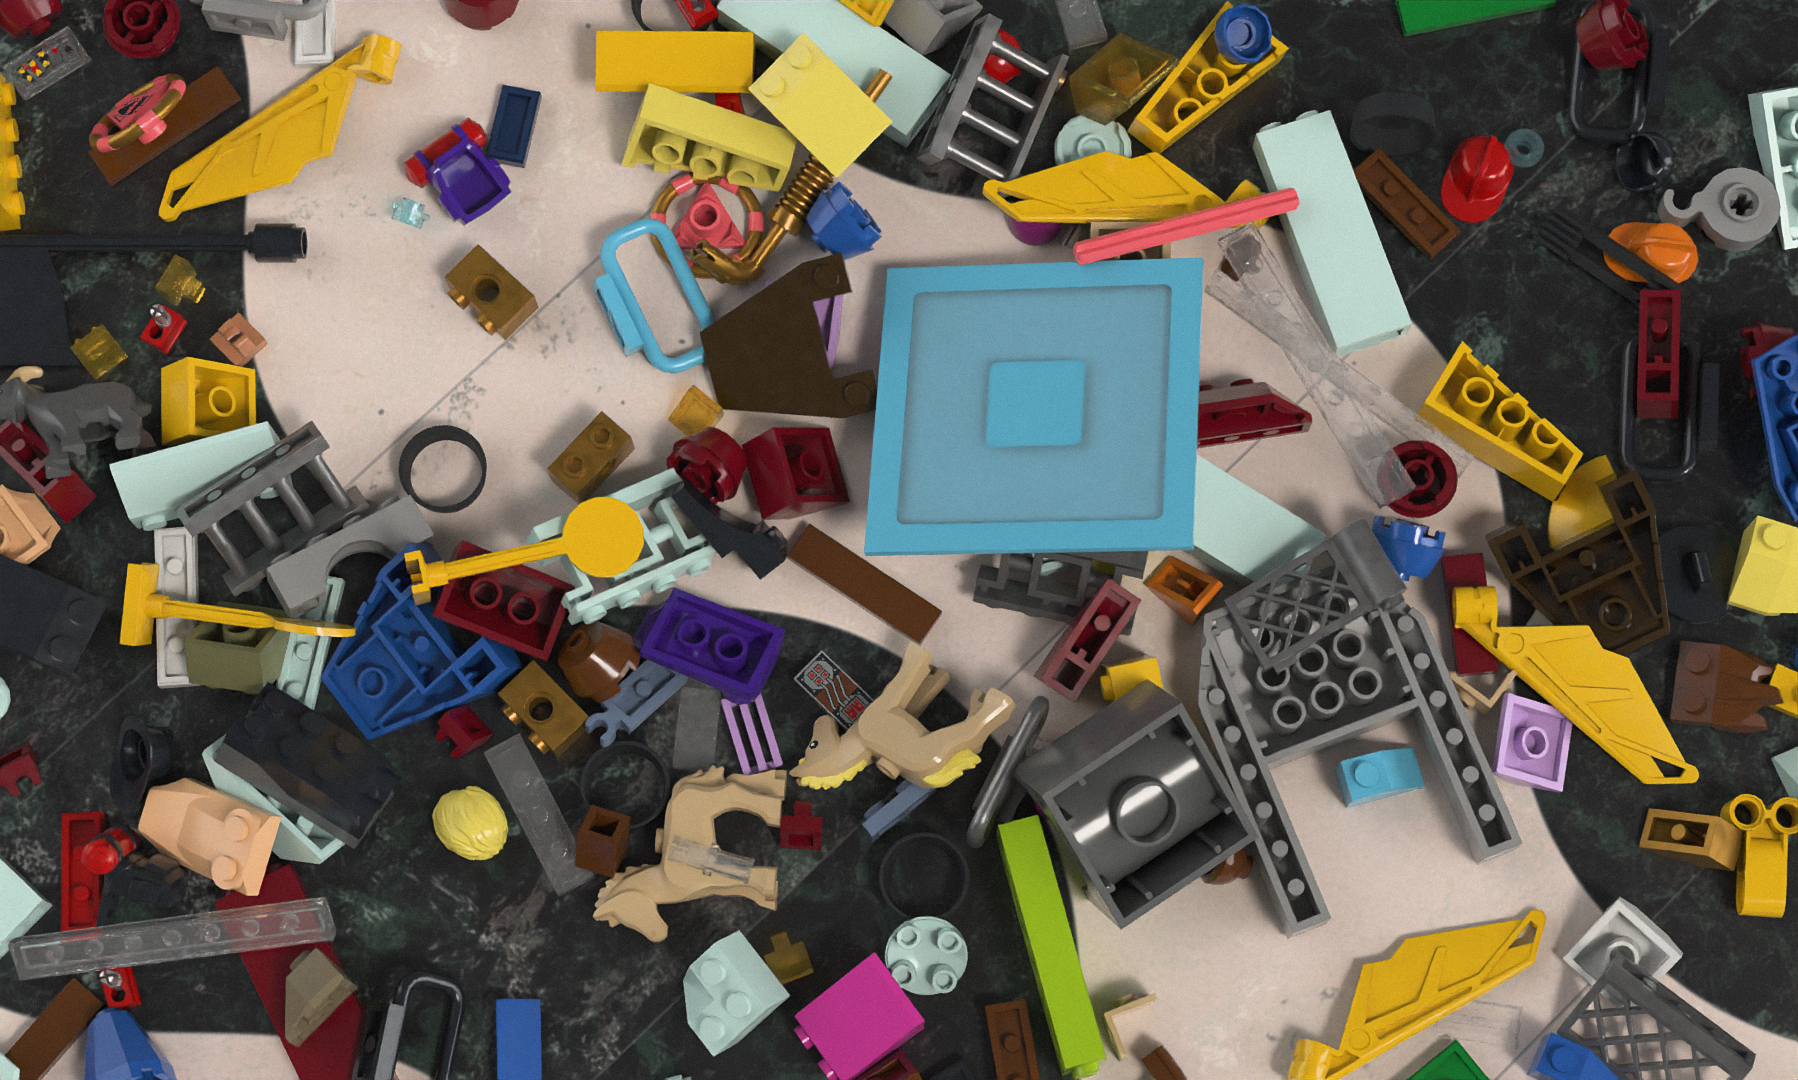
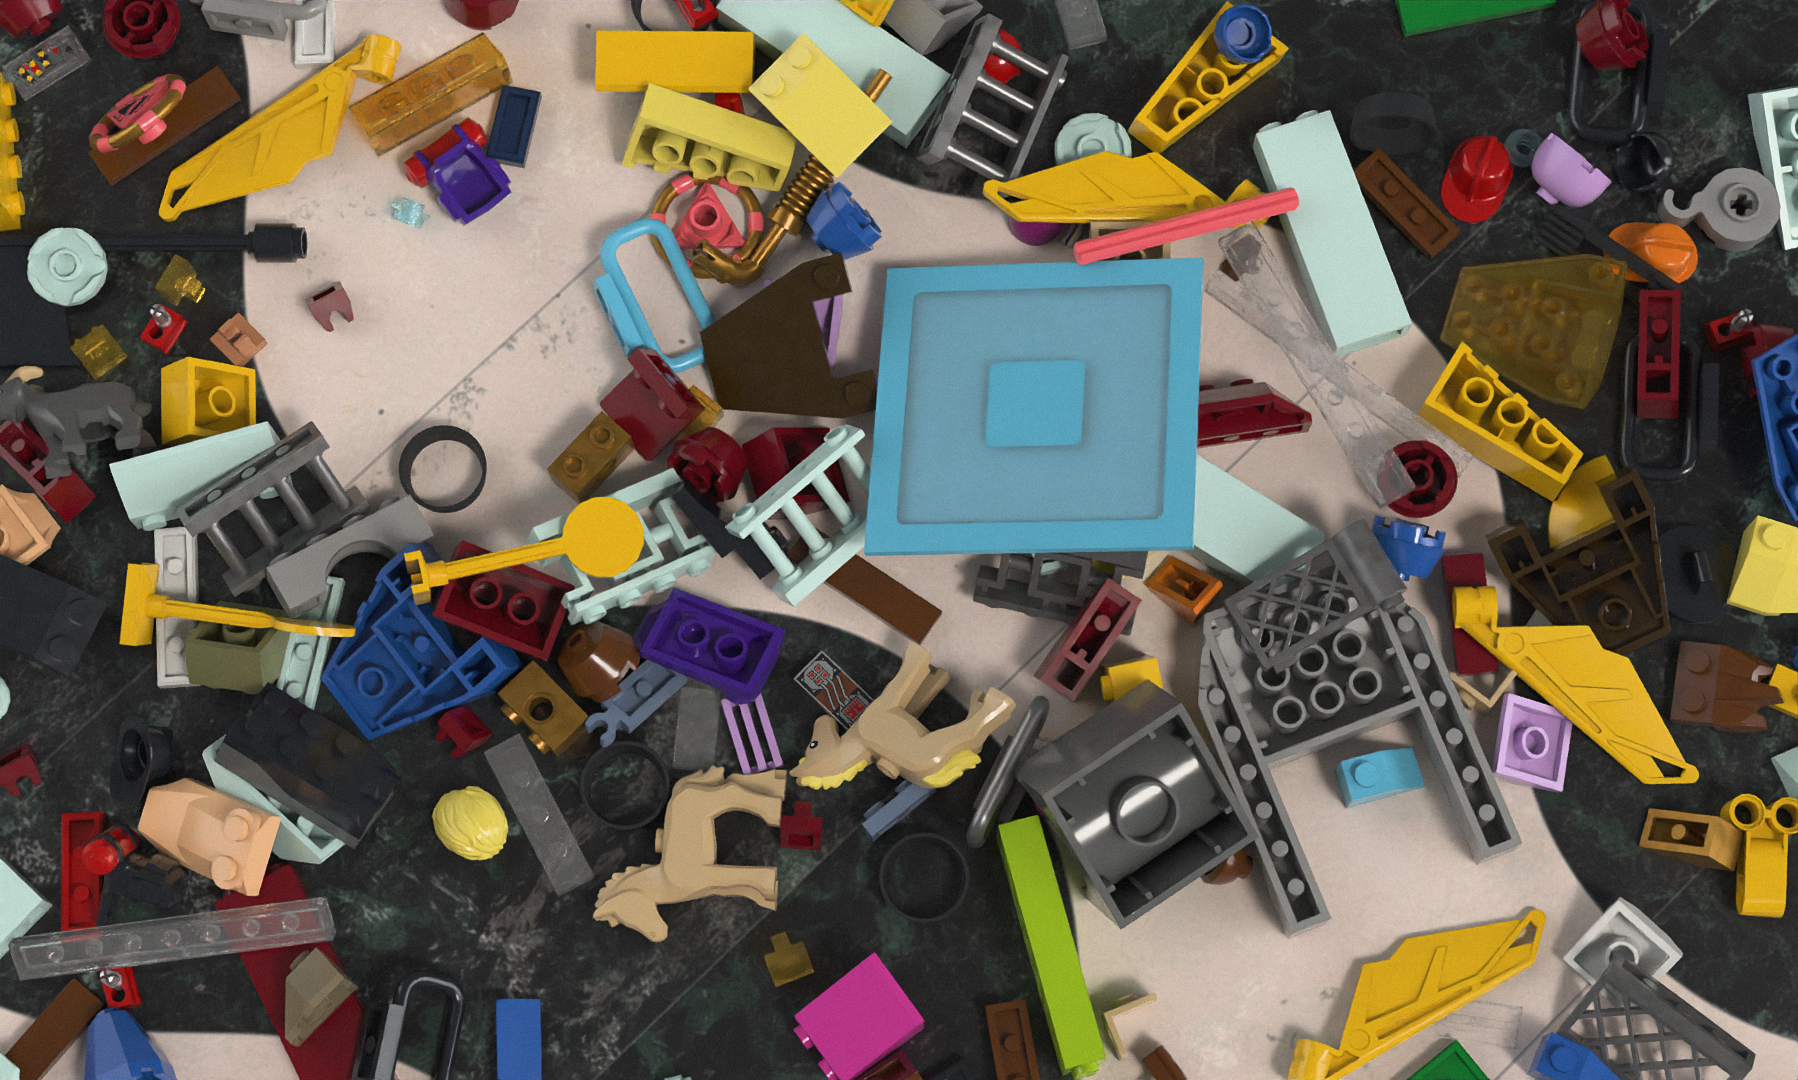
(67, 266): none -> light aqua tile
(328, 300): none -> tile
(431, 94): none -> clear yellow slope
(482, 272): pearl gold brick -> none
(602, 841): reddish brown brick -> none
(651, 404): none -> dark red bracket
(711, 859): clear pin -> none
(729, 993): light aqua slope -> none
(825, 554): none -> light aqua fence
(926, 955): light aqua dish -> none
(1118, 78): clear yellow slope -> none
(1541, 322): none -> clear yellow wedge
(1566, 174): none -> lavender cylinder
(1732, 325): none -> red piece

